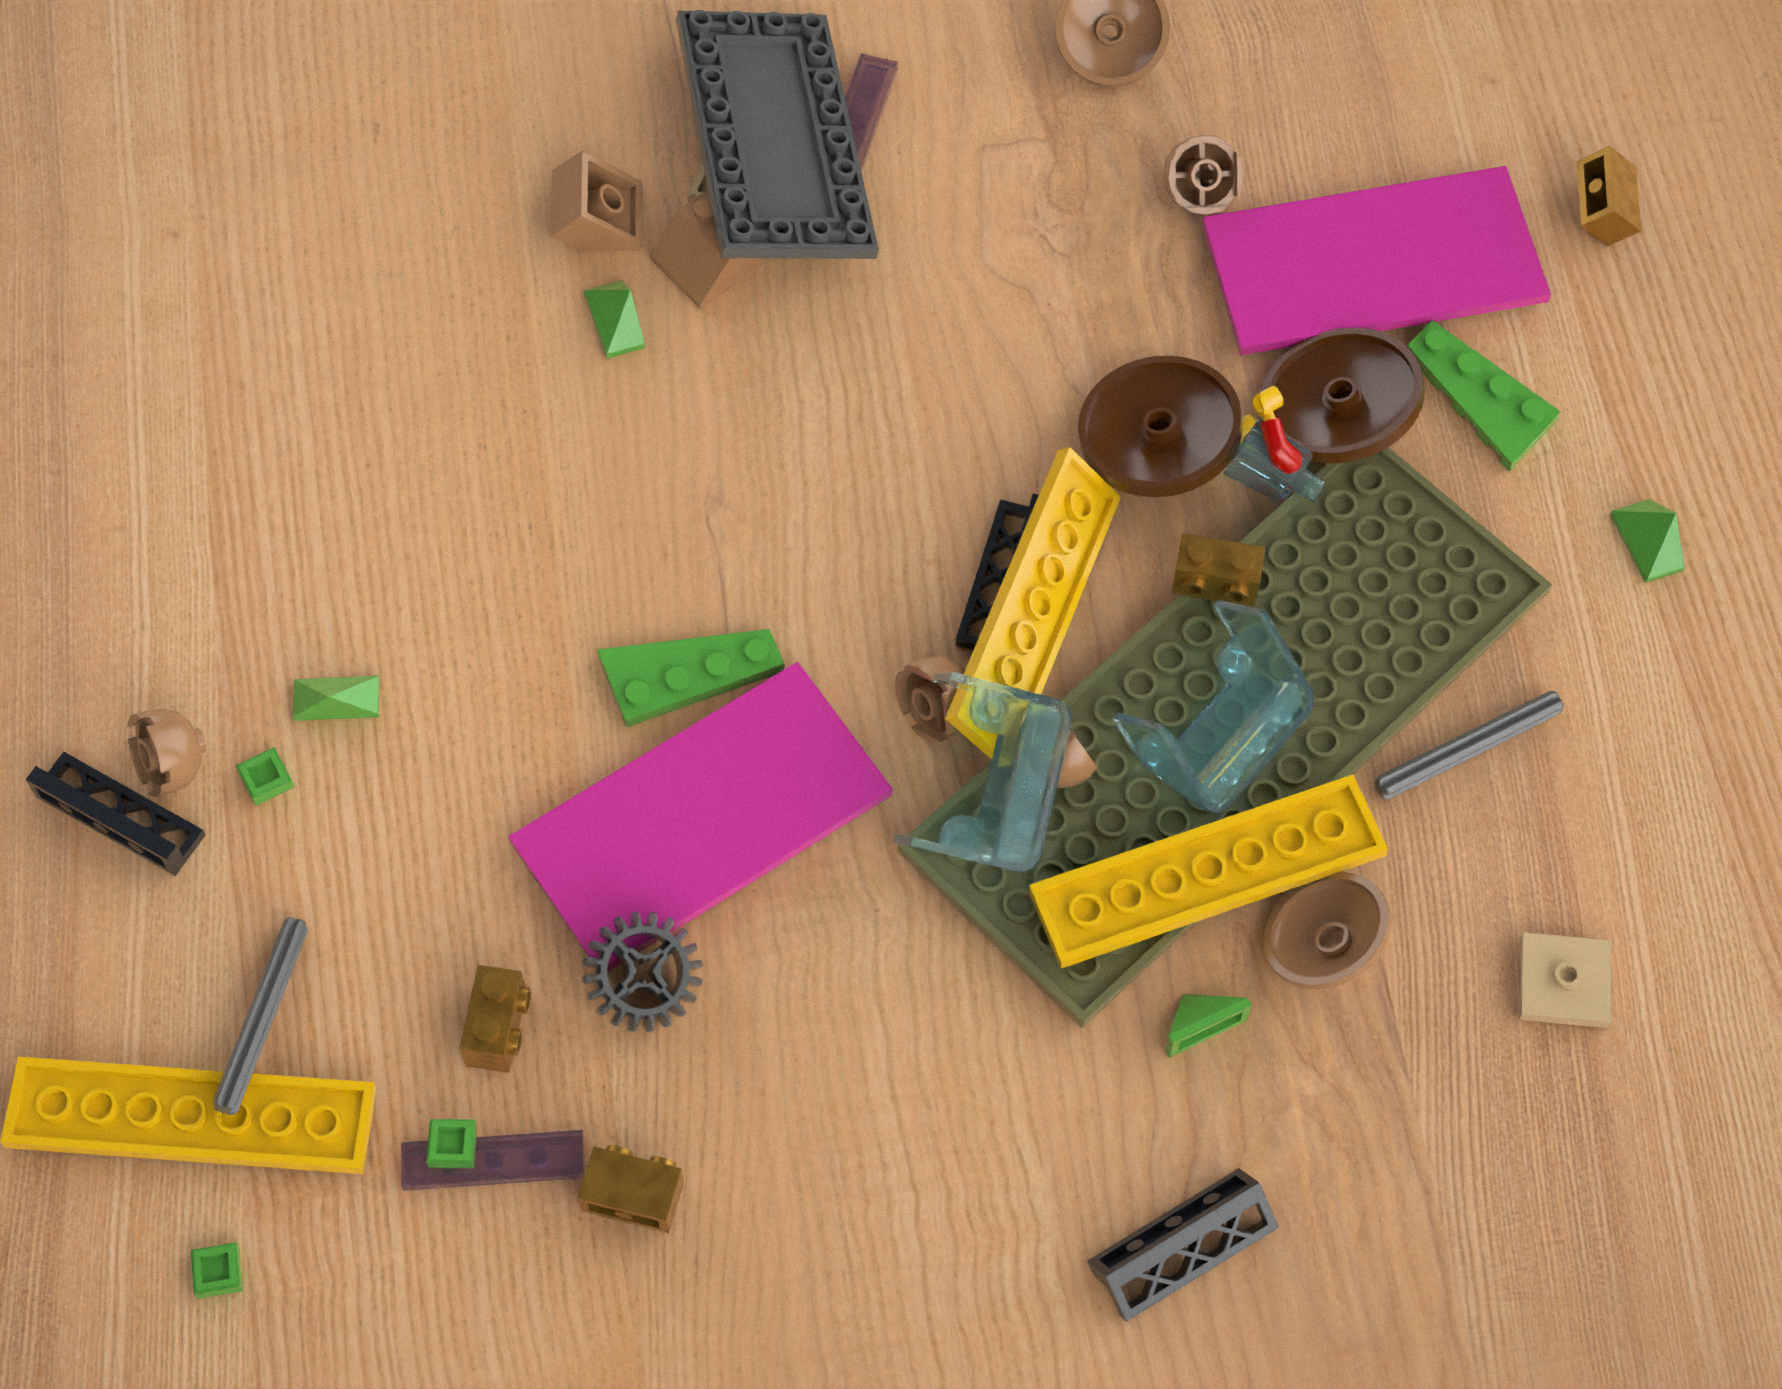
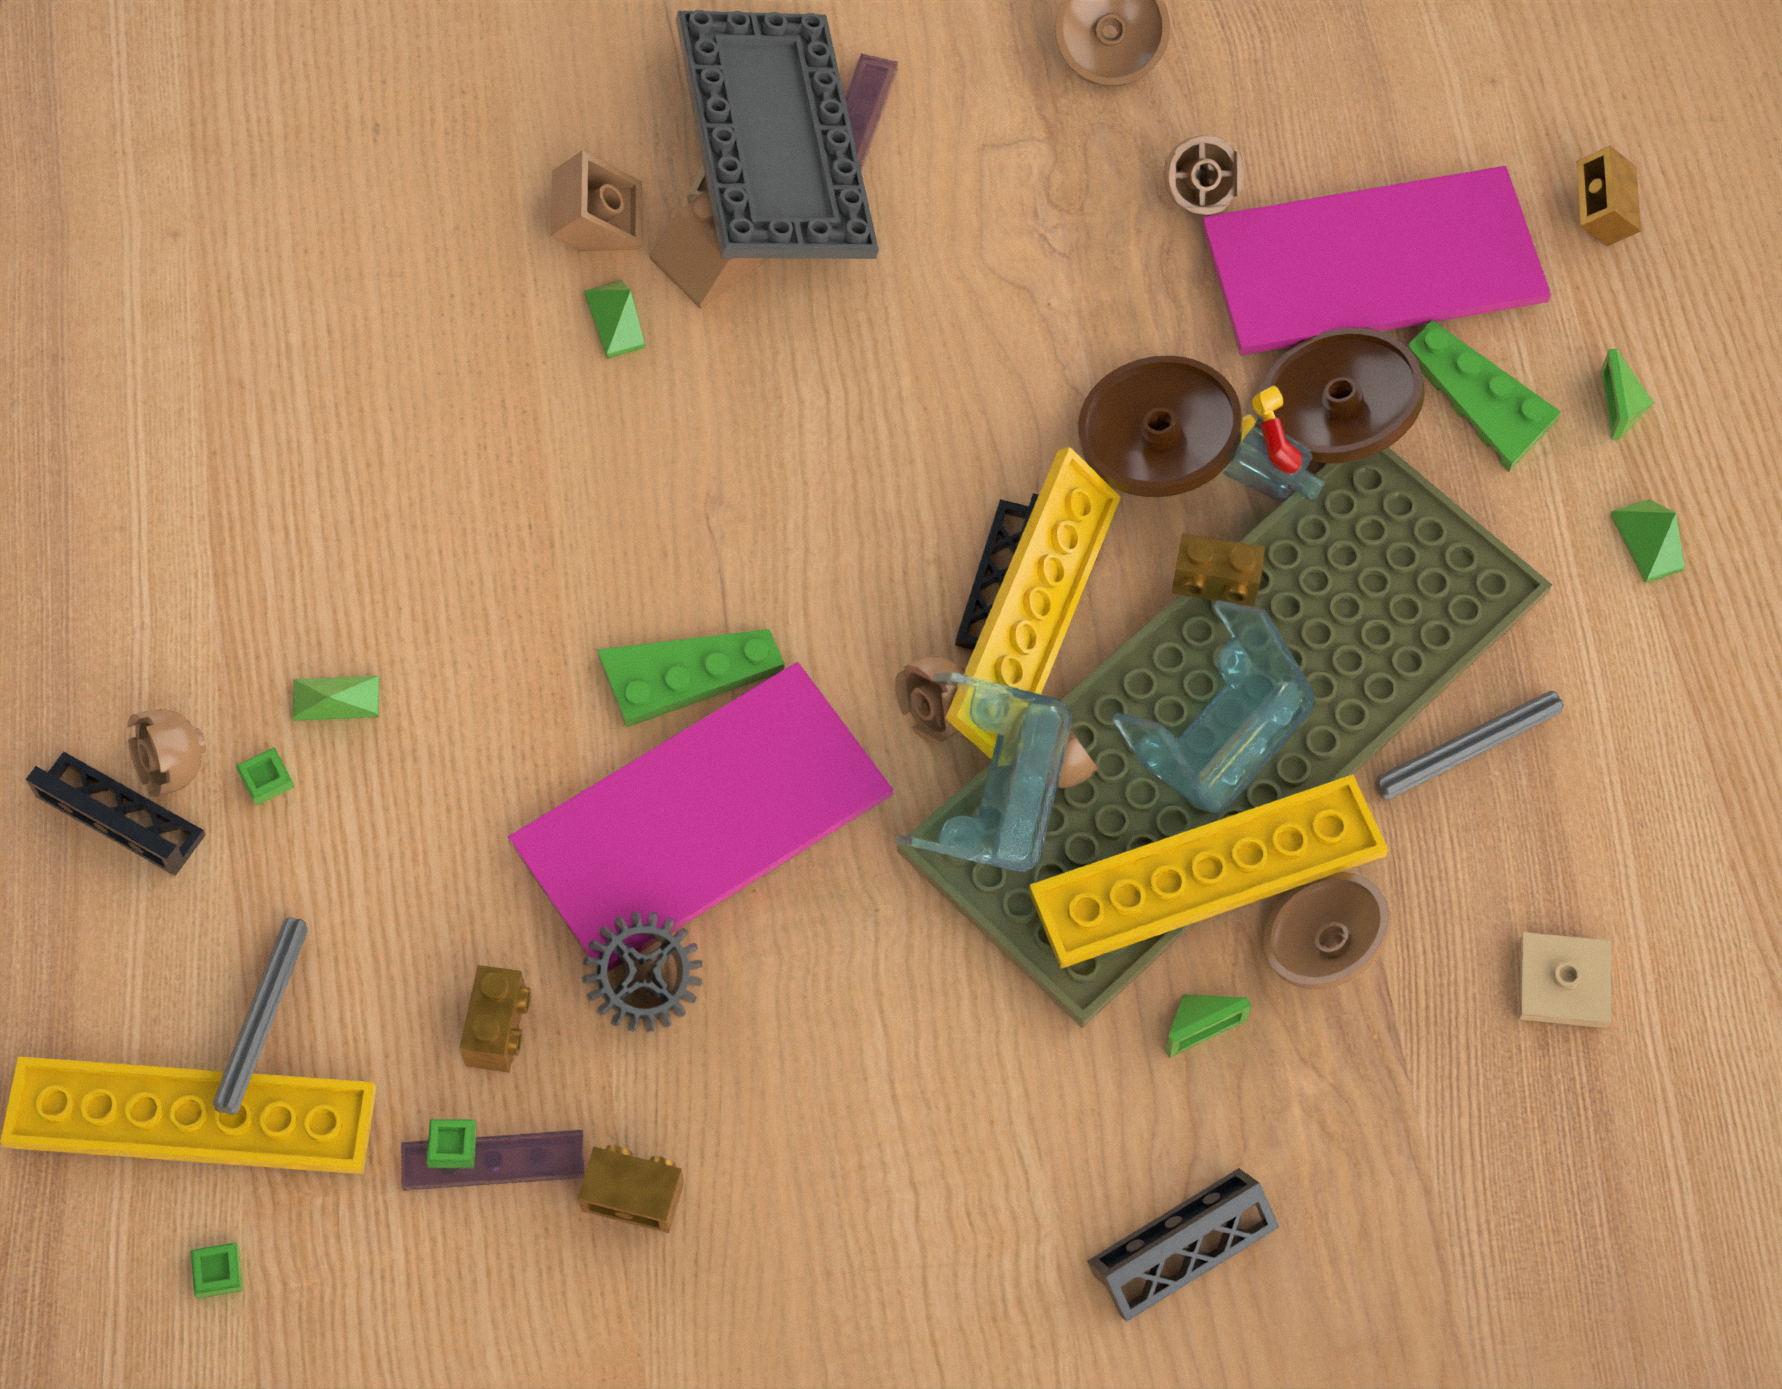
(1623, 394): none -> bright green slope

